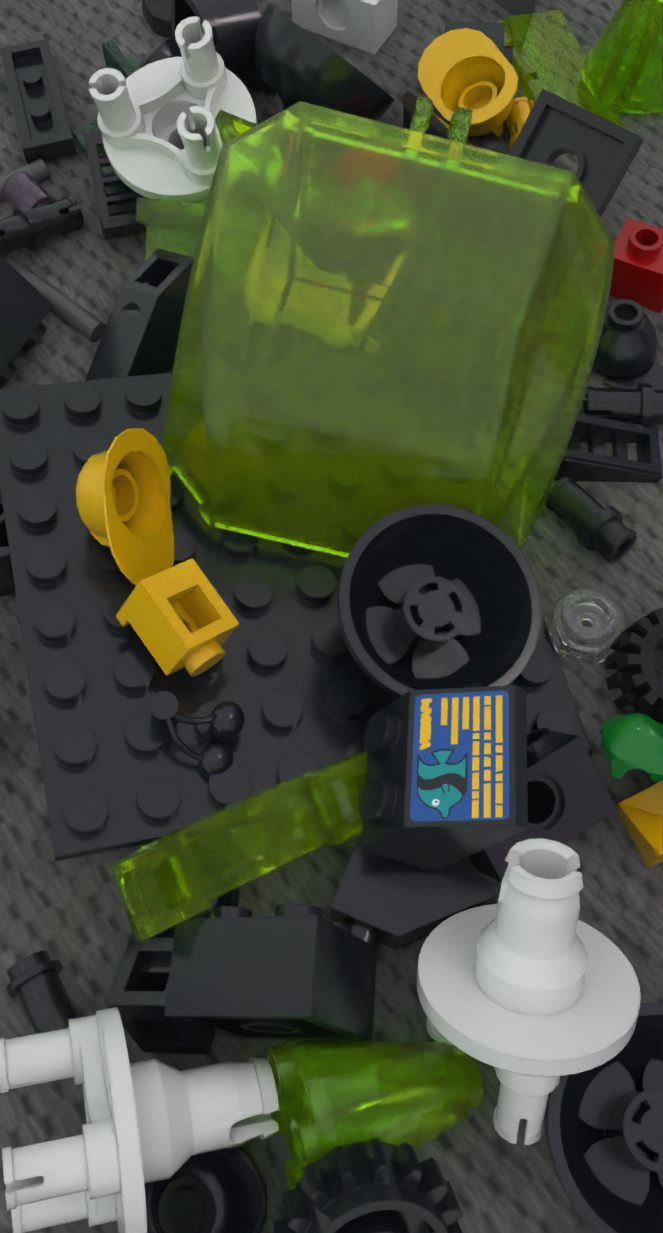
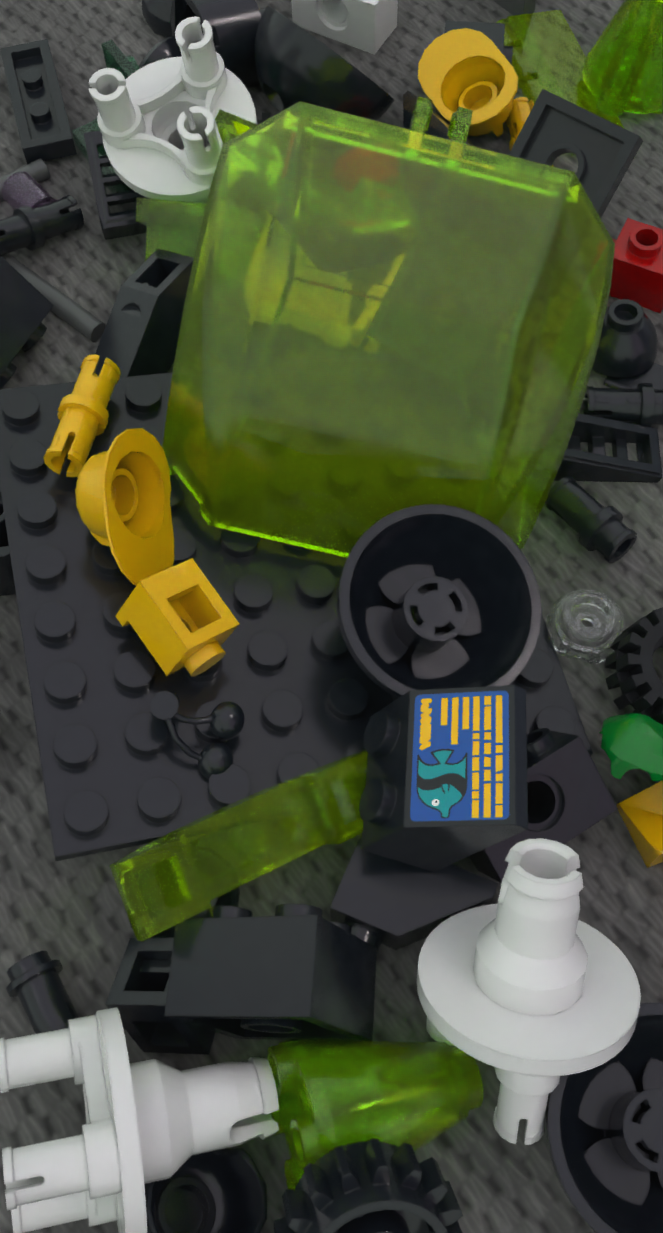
(82, 416): none -> yellow pin

